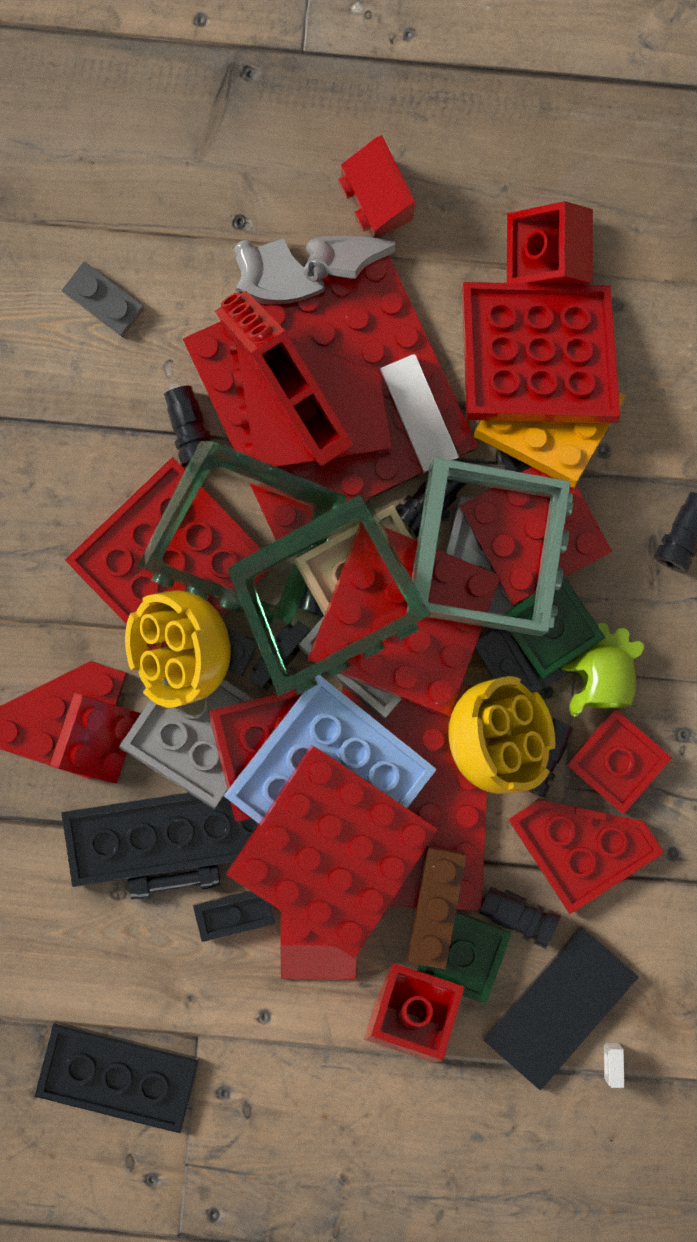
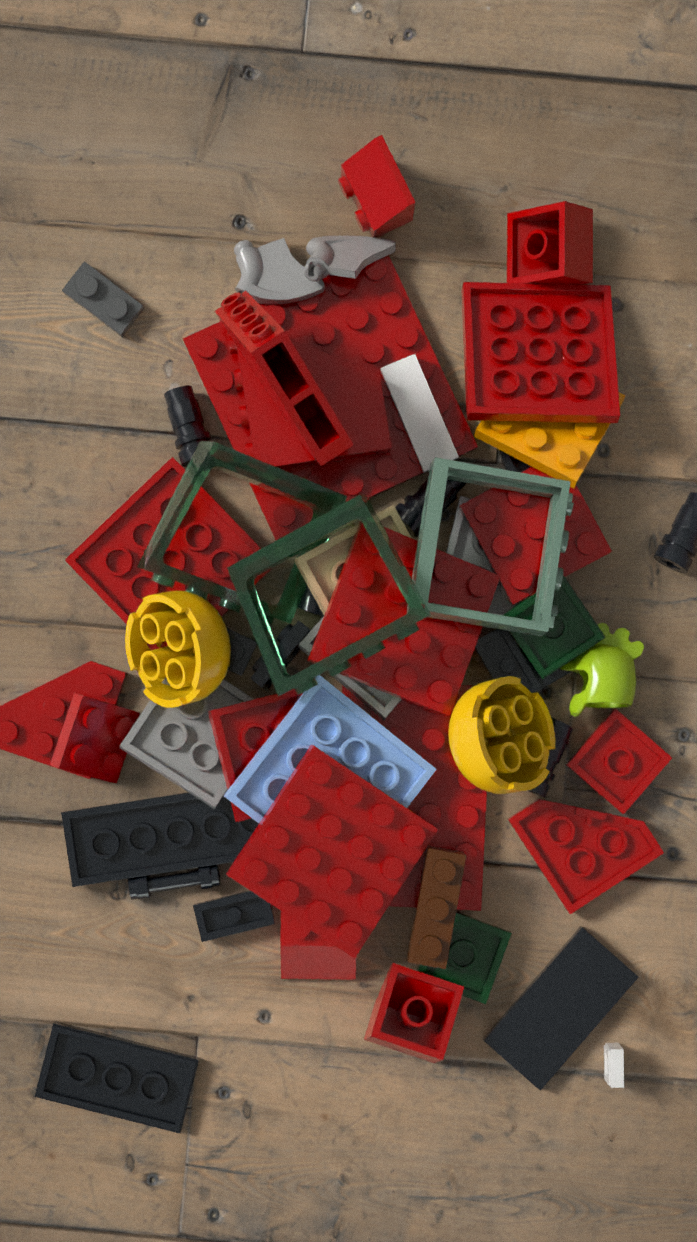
(515, 914): black axle -> none

